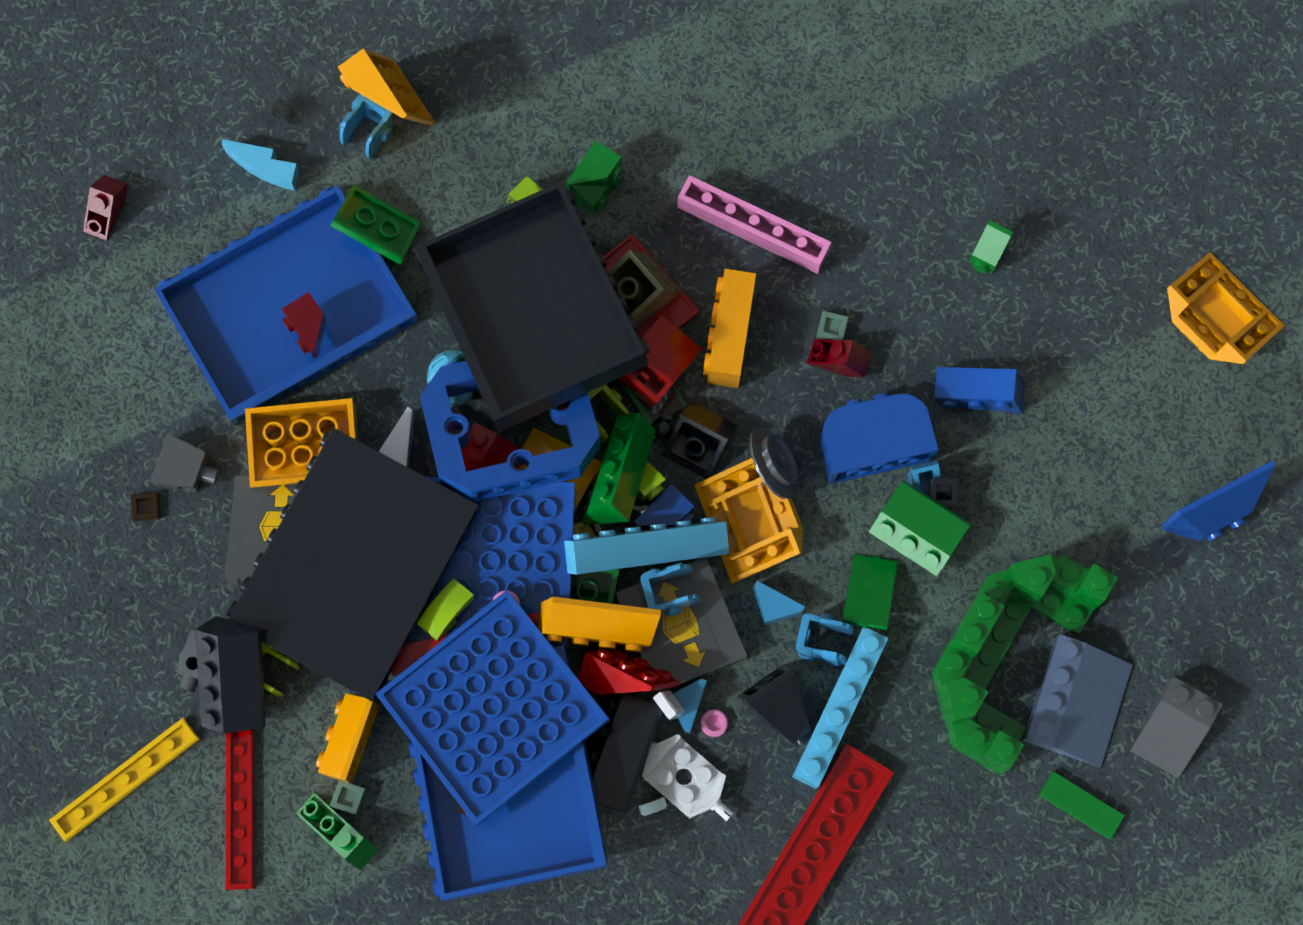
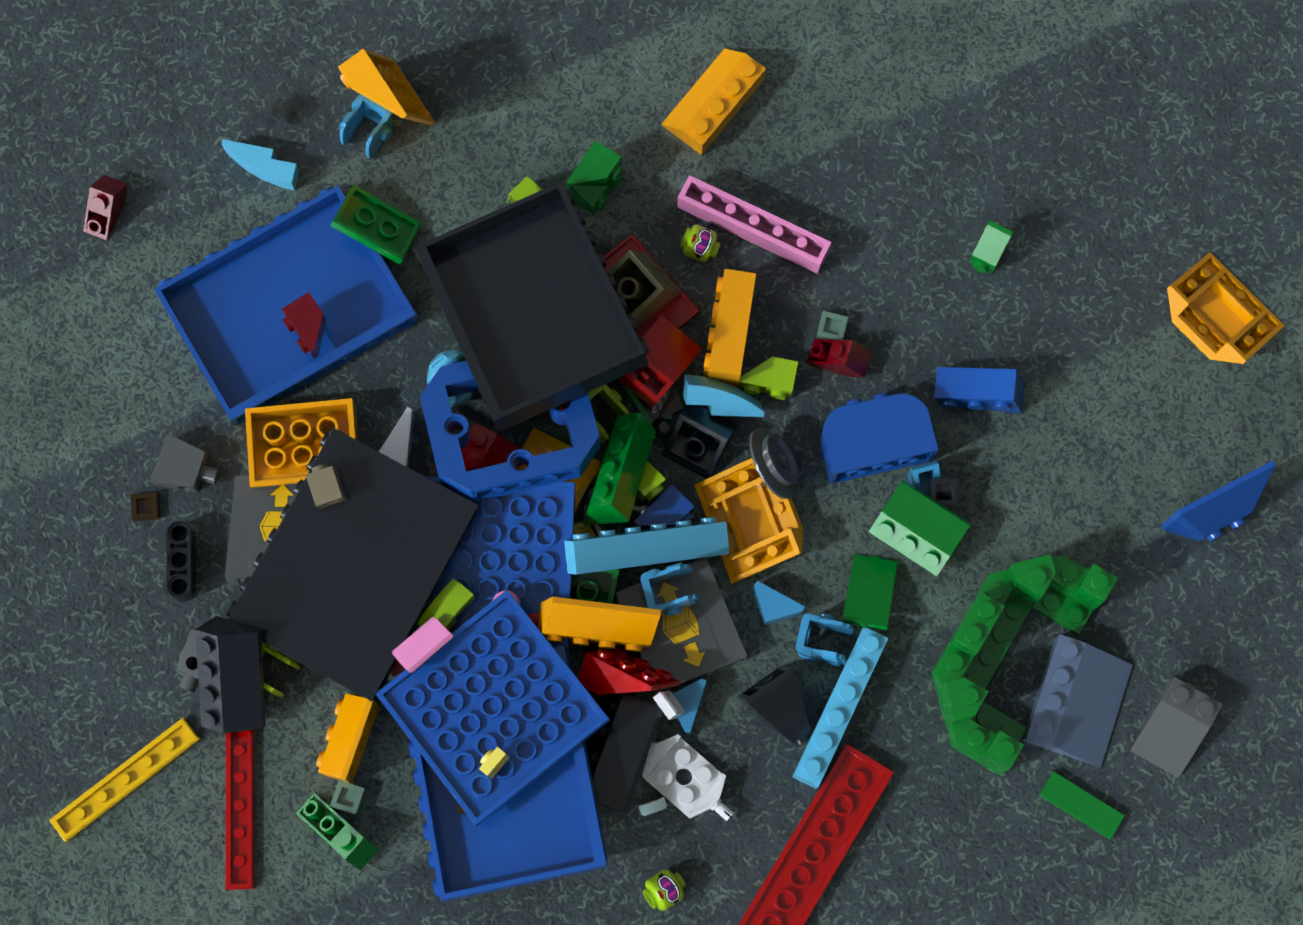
(174, 550): none -> black beam
(325, 486): none -> dark tan brick
(422, 644): none -> bright pink slope
(493, 762): none -> light yellow plate
(664, 889): none -> lime head
(699, 243): none -> lime head
(714, 723): bright pink tile -> none
(715, 99): none -> light orange slope
(720, 397): none -> medium azure slope
(772, 377): none -> lime slope

